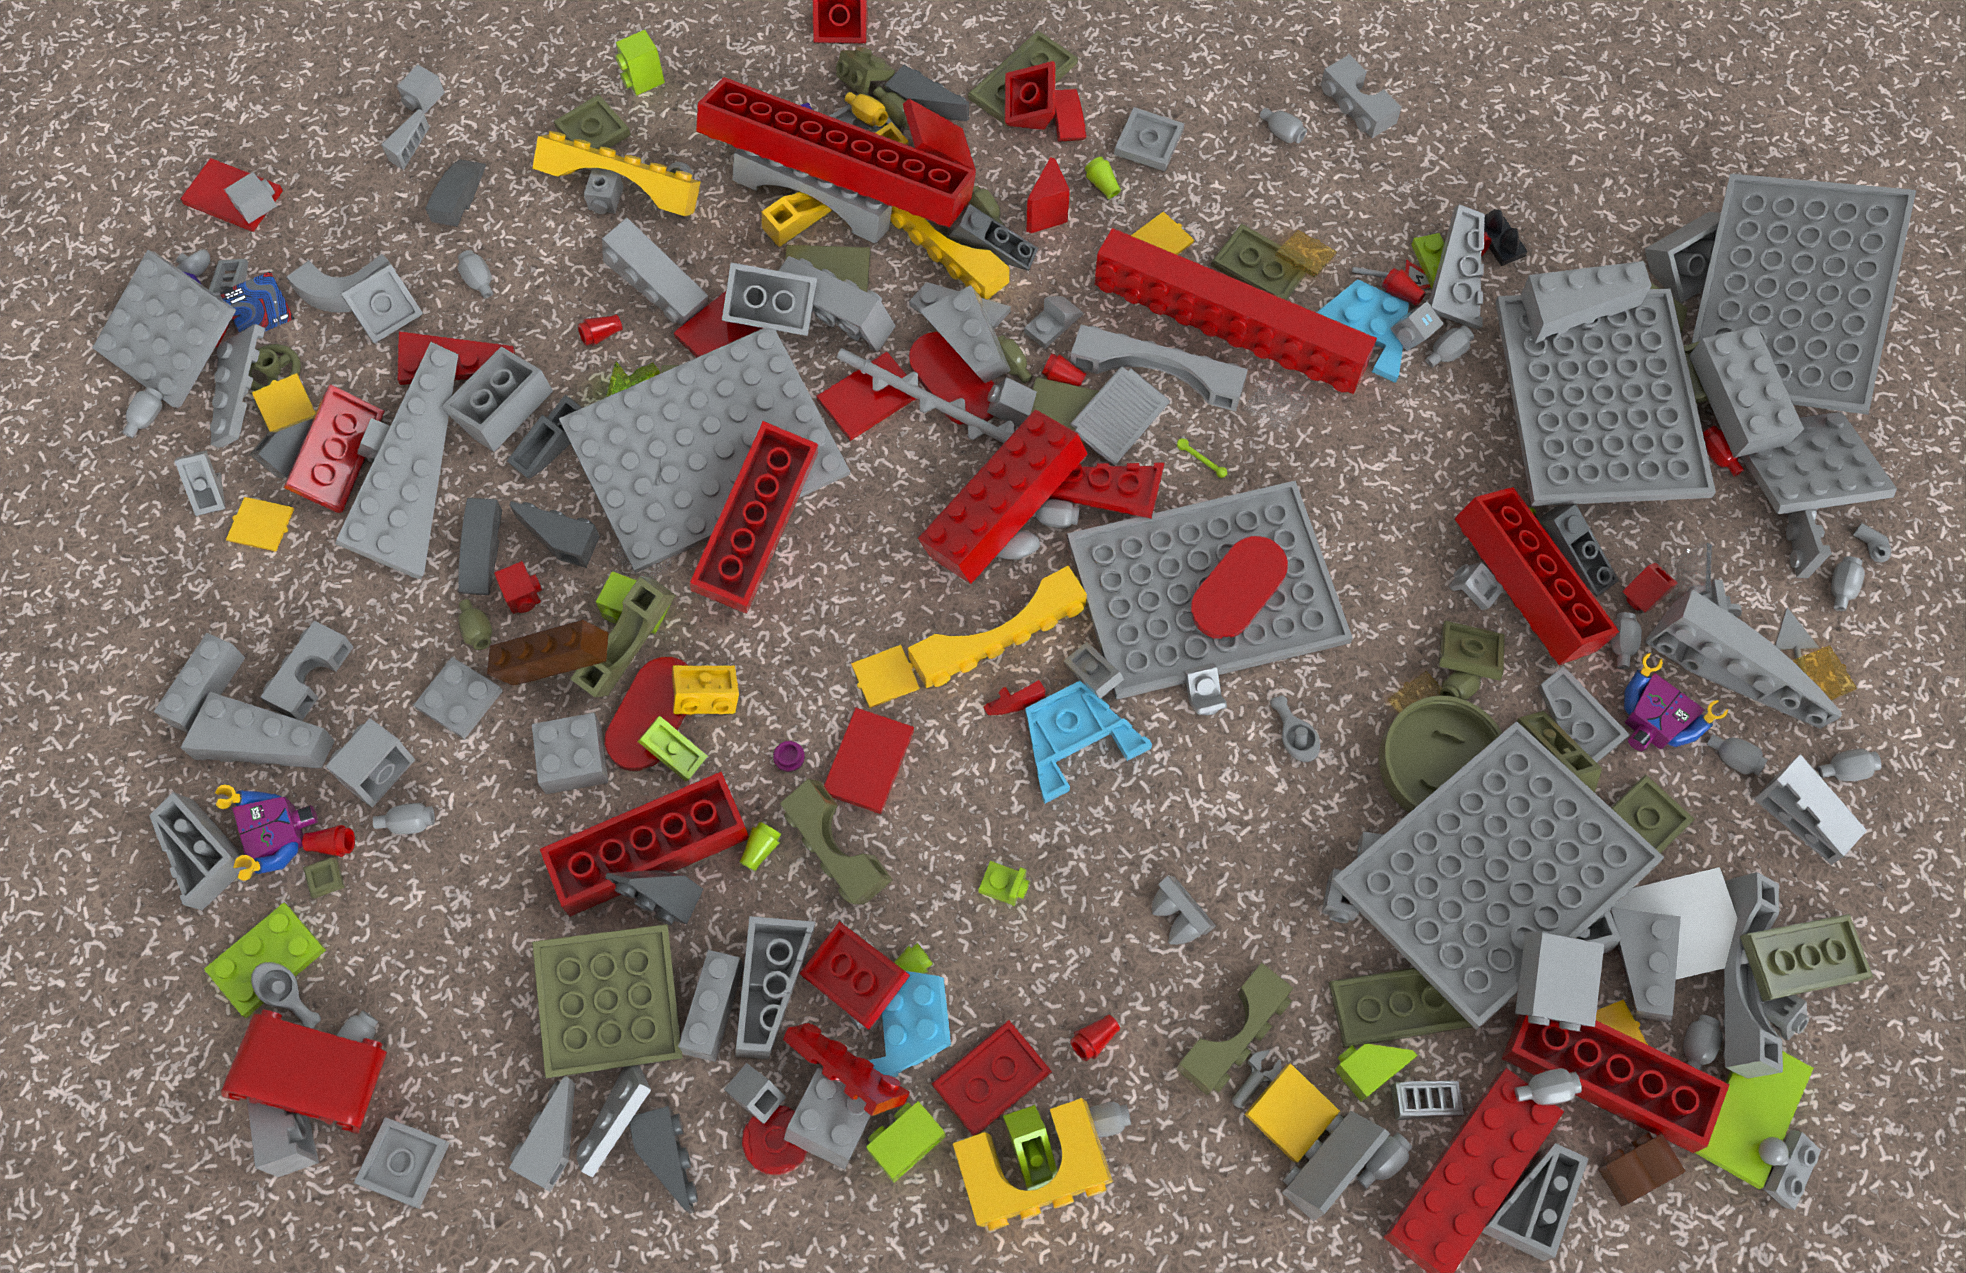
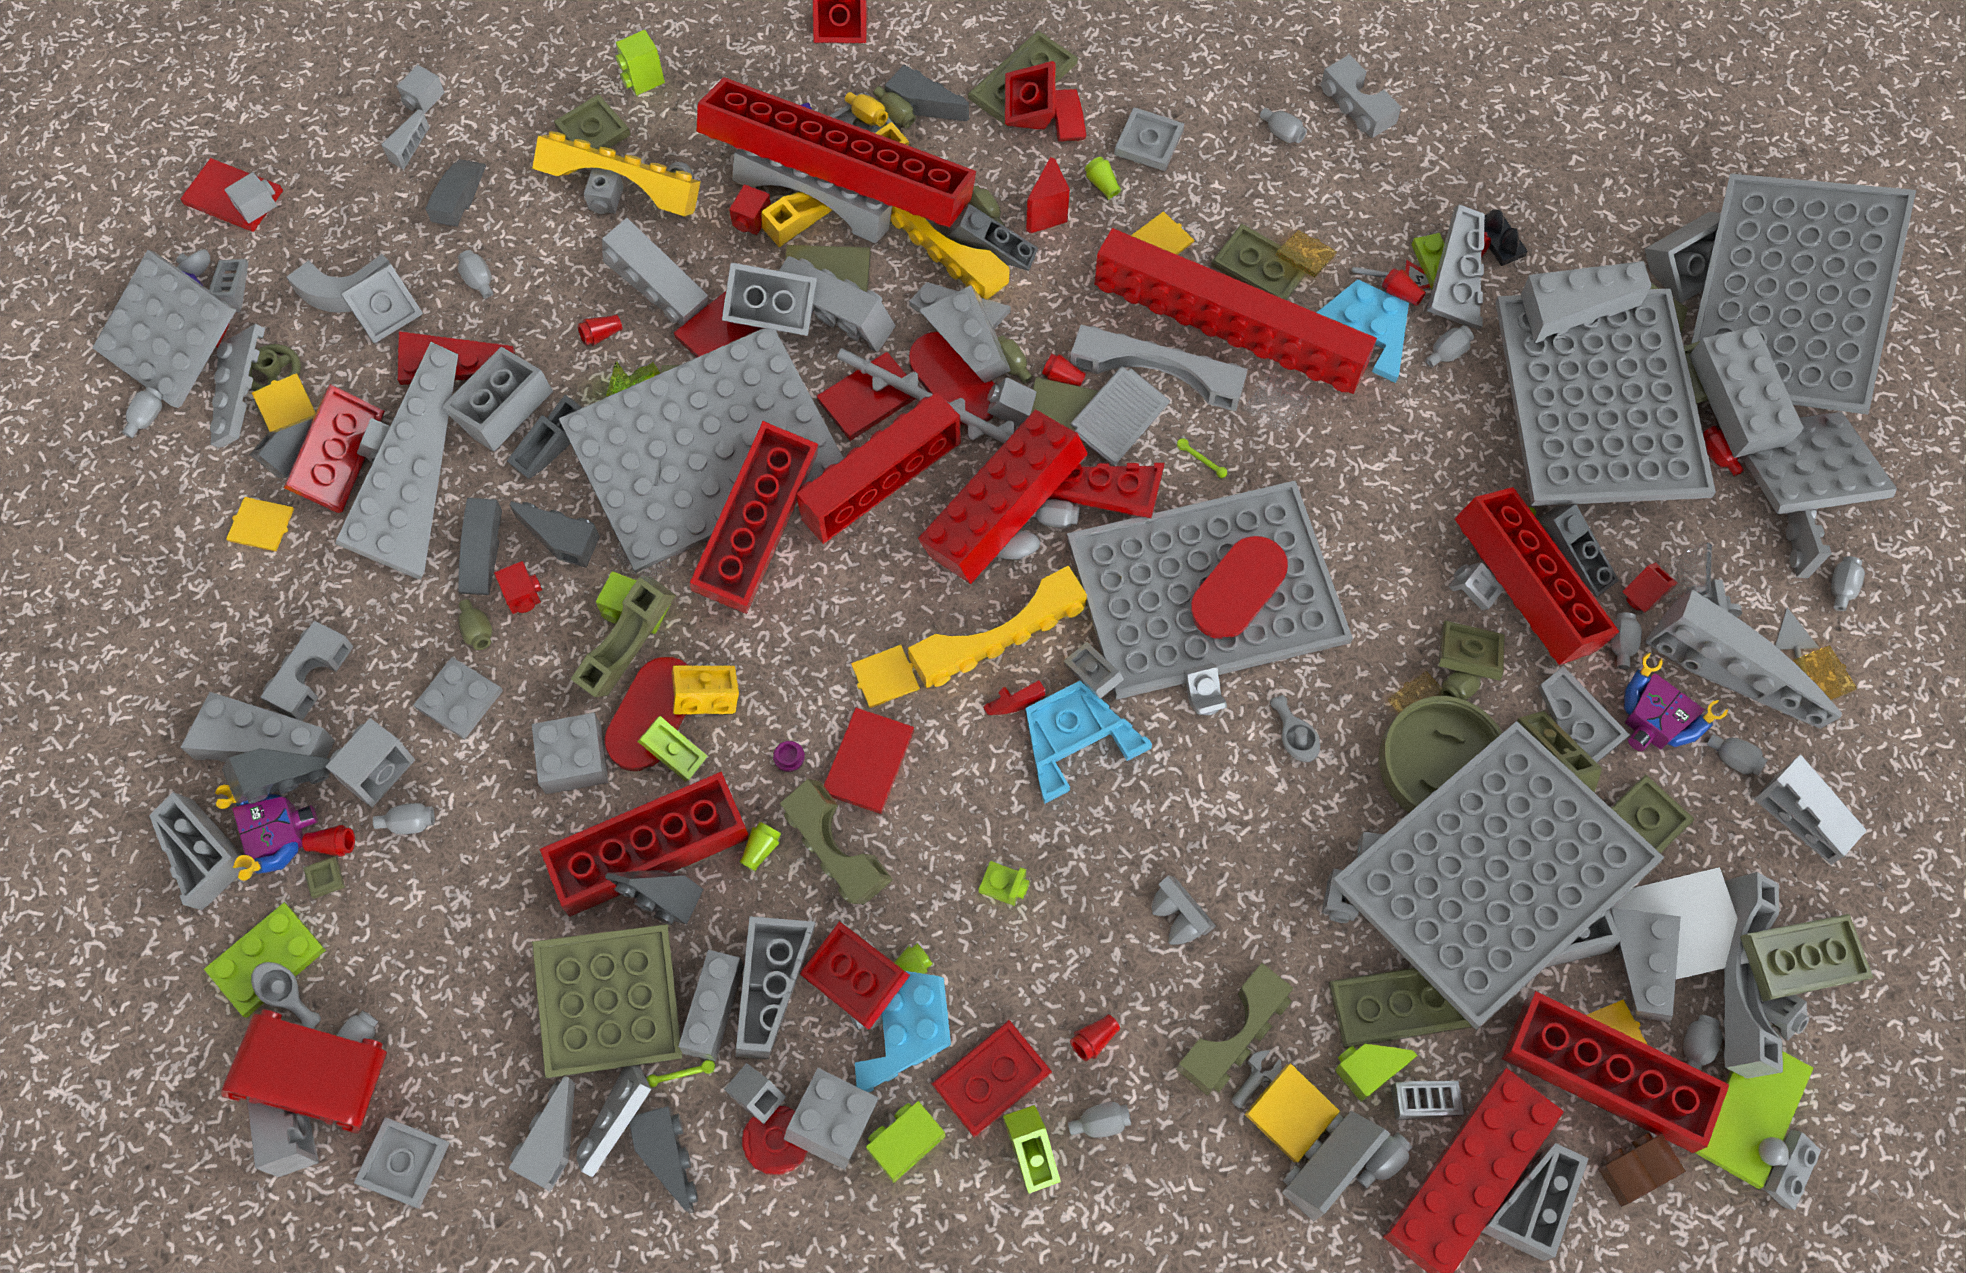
(201, 482): light grey slope -> none
(205, 671): light grey brick -> none
(257, 303): sticker -> none
(267, 771): none -> dark grey slope
(548, 653): reddish brown brick -> none
(707, 1067): none -> lime hinge
(747, 209): none -> red brick
(858, 1074): red wing -> none
(860, 67): olive bracket -> none
(879, 467): none -> red brick
(937, 135): red tile -> none
(1053, 320): light grey slope -> none
(1080, 1171): yellow arch -> none
(1417, 326): light grey brick -> none
(1550, 1087): light grey plant -> none
(1559, 980): light grey brick -> none
(1852, 765): light grey plant -> none
(1876, 542): light grey arm -> none

